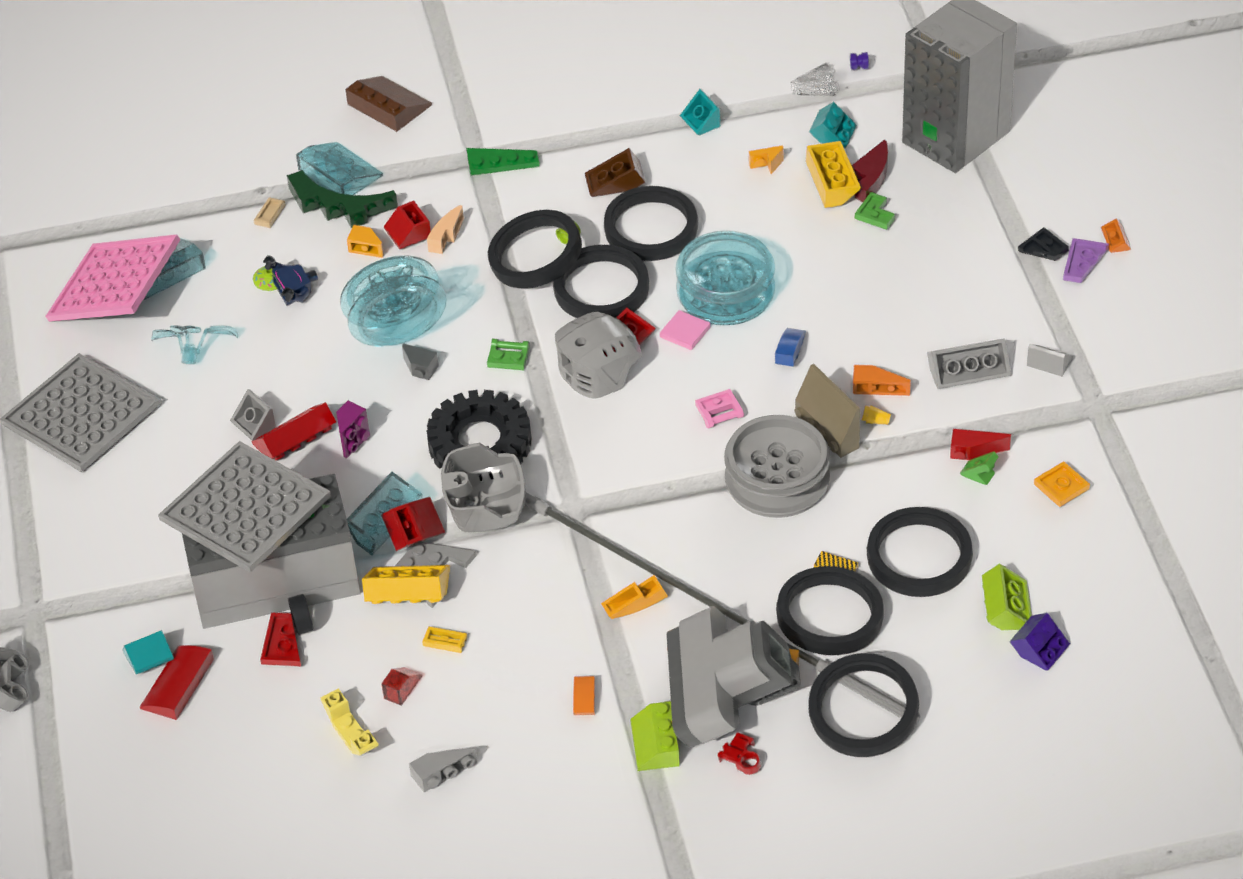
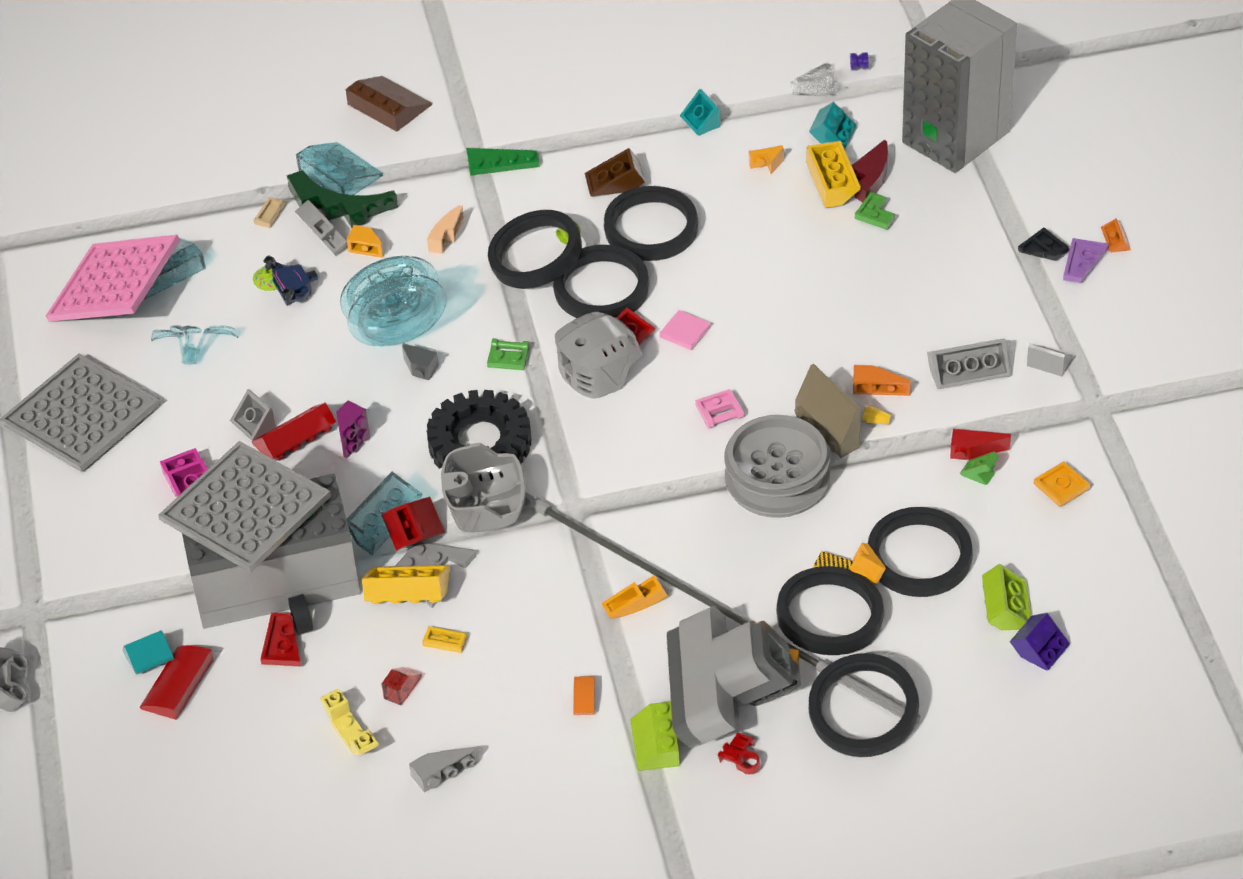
(183, 470): none -> dark pink slope
(321, 227): none -> light grey slope
(407, 225): red slope -> none
(725, 277): clear light blue wheel -> none
(789, 346): blue slope -> none
(867, 563): none -> light orange slope

